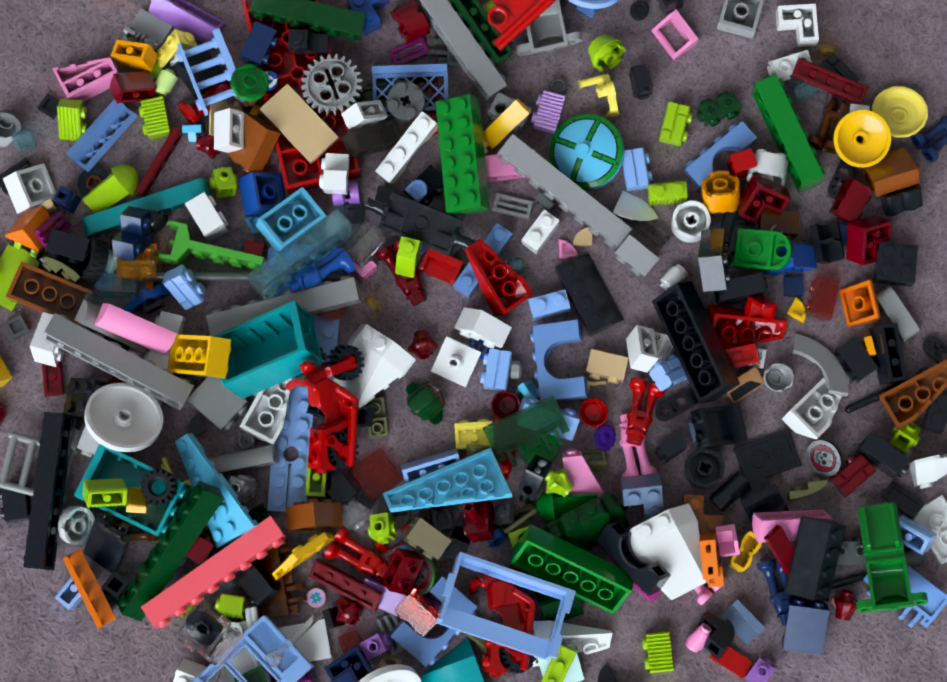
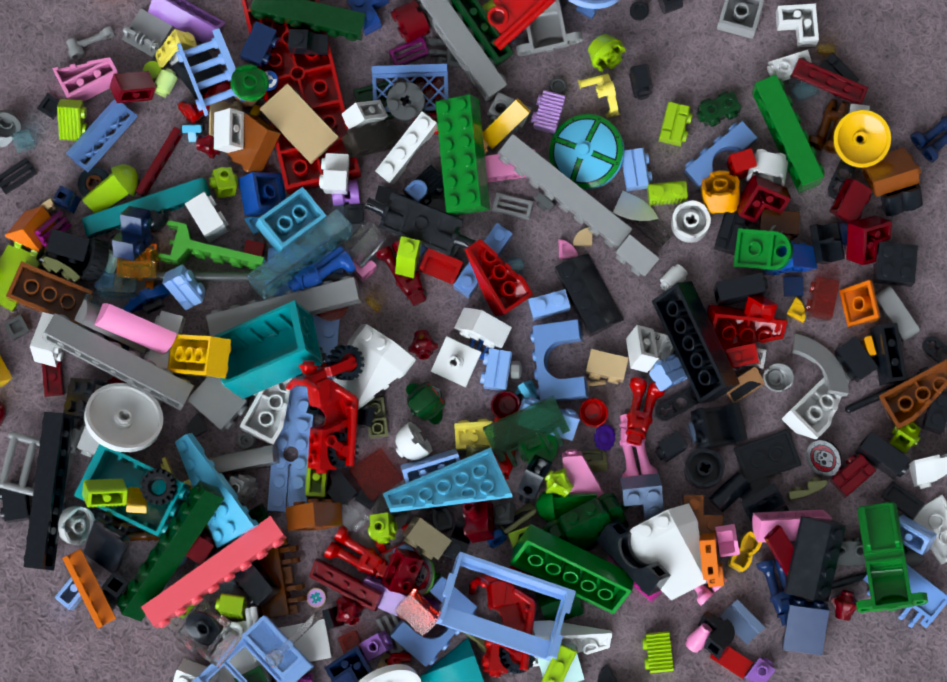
(29, 187): white slope -> none
(76, 47): none -> light grey brick
(134, 55): light orange brick -> none
(155, 117): lime brick -> none
(302, 553): yellow wing -> none
(315, 90): light grey gear -> none
(397, 658): none -> red arm
(411, 443): none -> white cylinder
(540, 232): white brick -> none
(683, 29): bright pink tile -> none
(715, 259): black brick -> none
(902, 110): light yellow hat -> none

